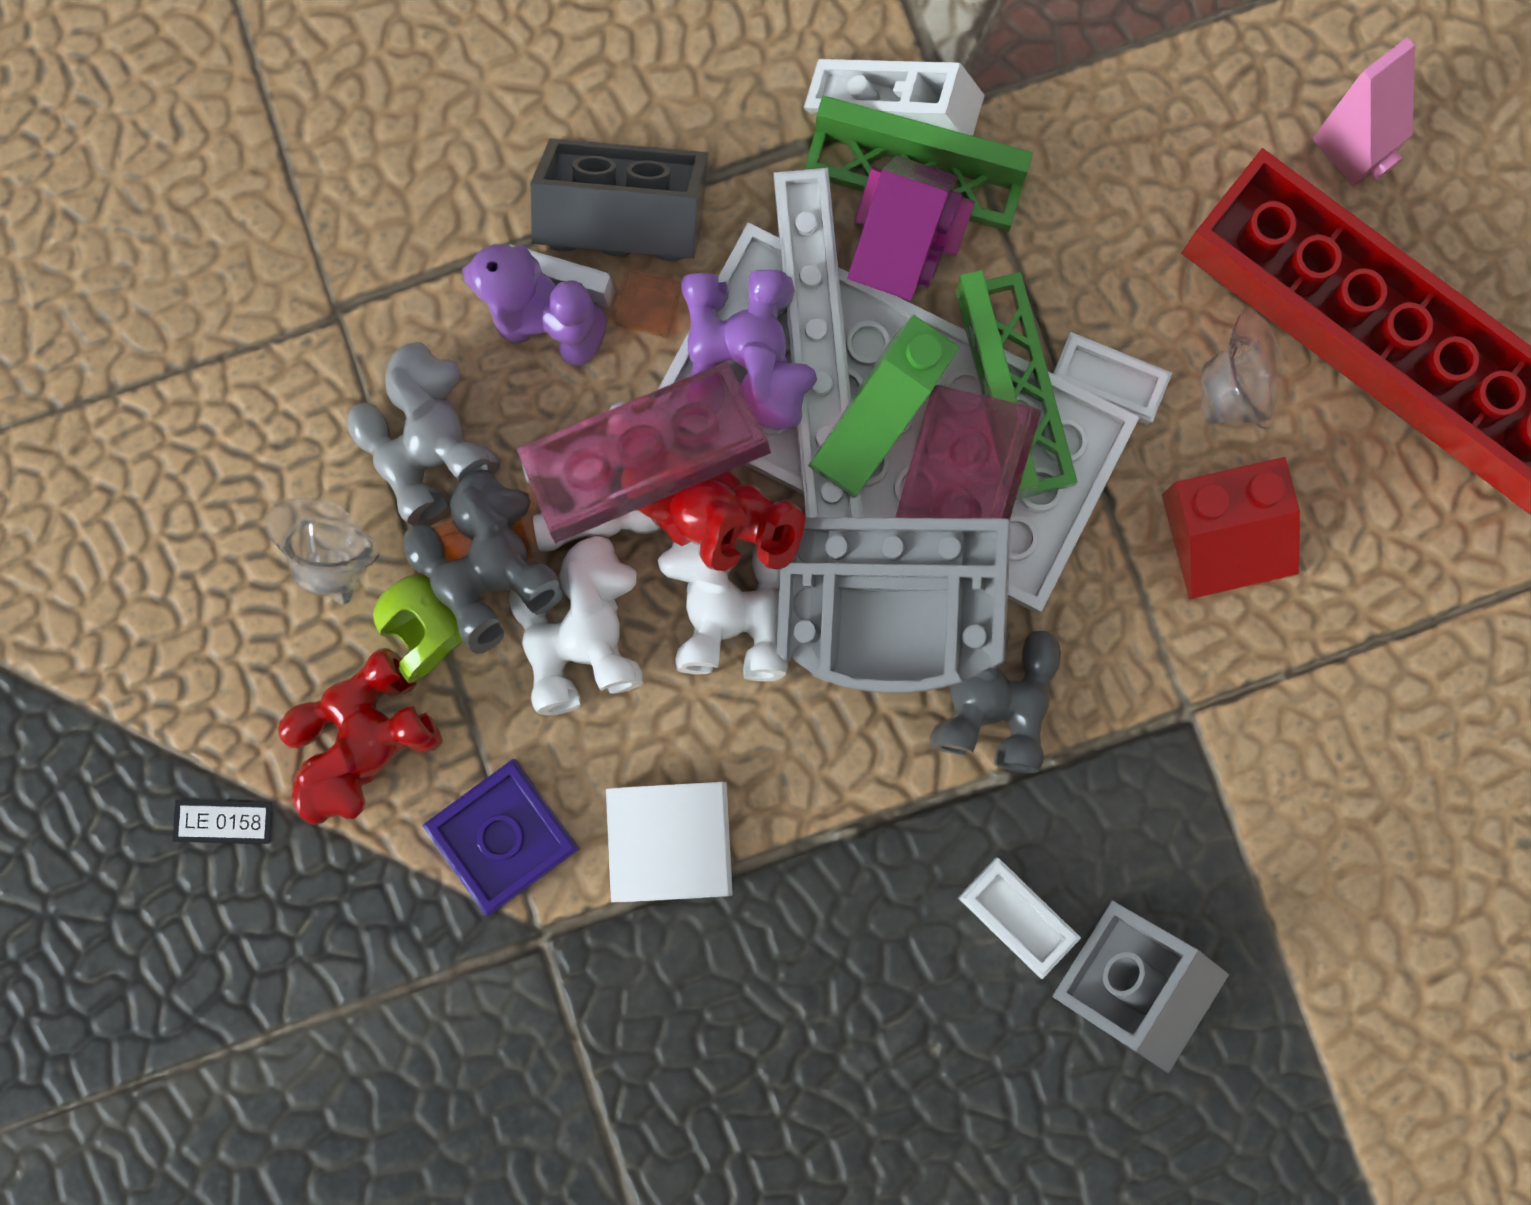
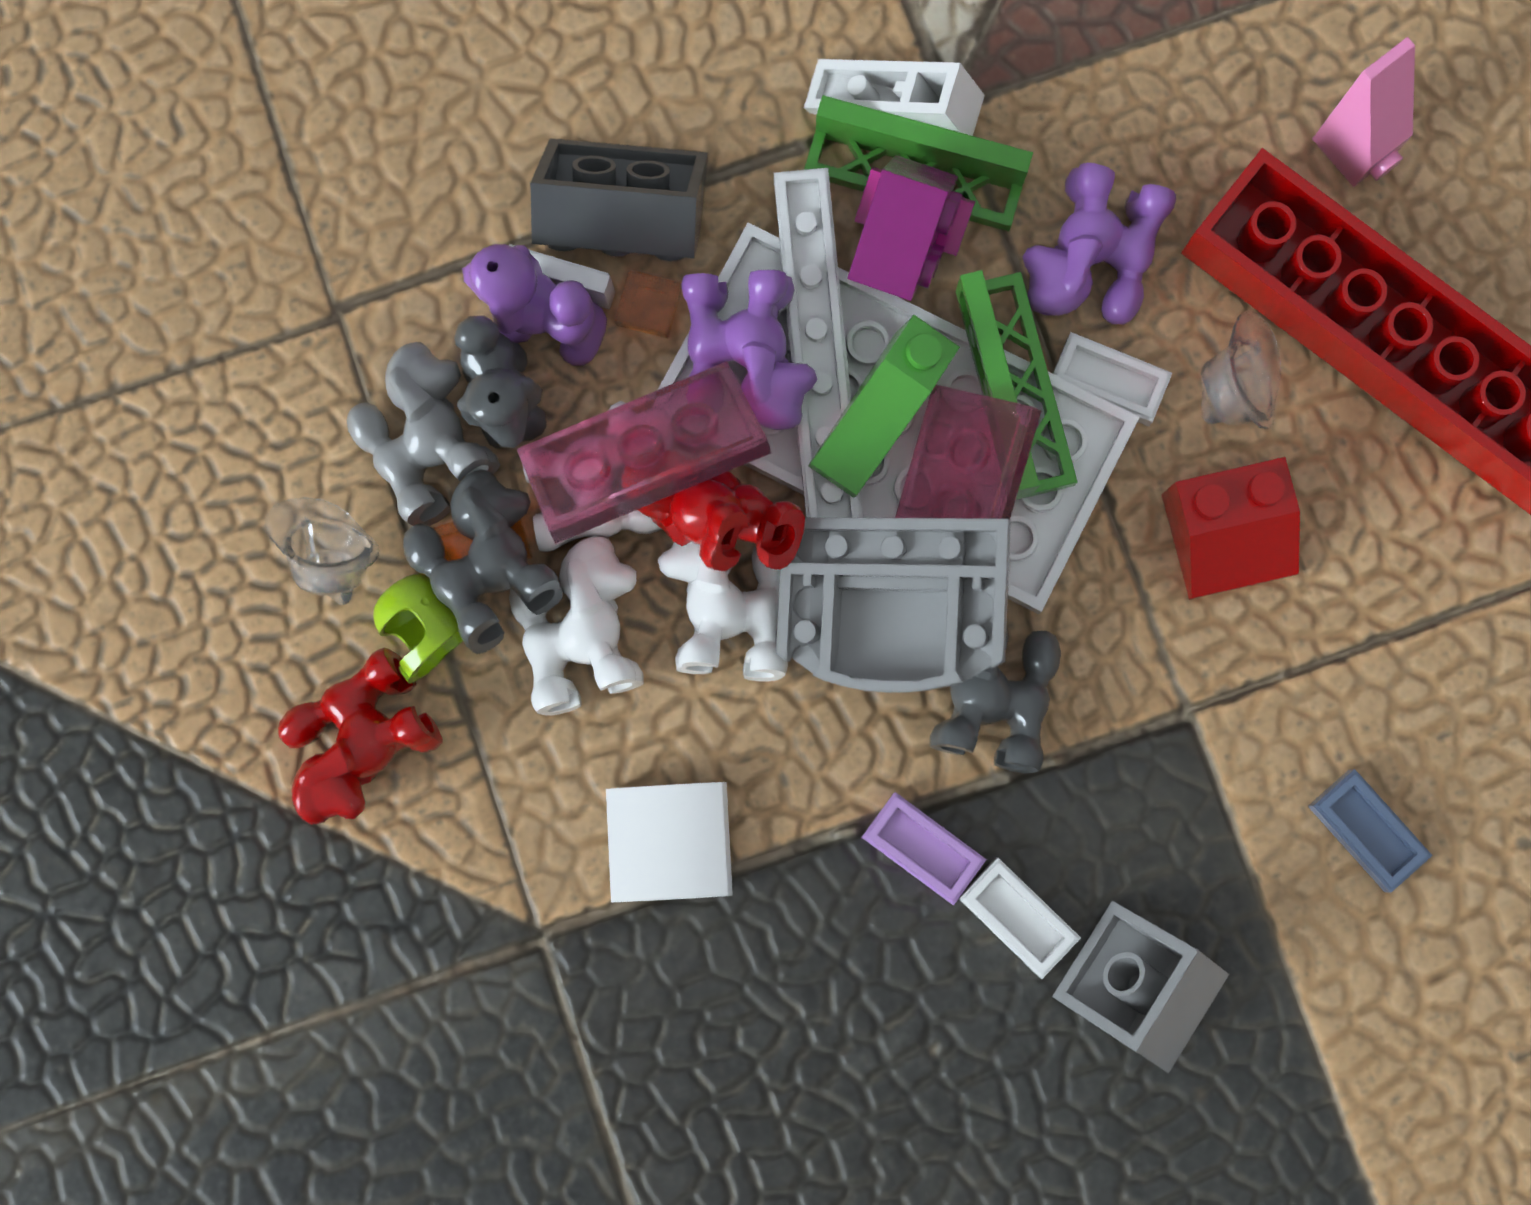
(222, 822): sticker -> none
(497, 390): none -> dark grey animal
(500, 837): dark purple tile -> none
(923, 848): none -> lavender tile
(1094, 234): none -> medium lavender animal
(1370, 831): none -> sand blue tile

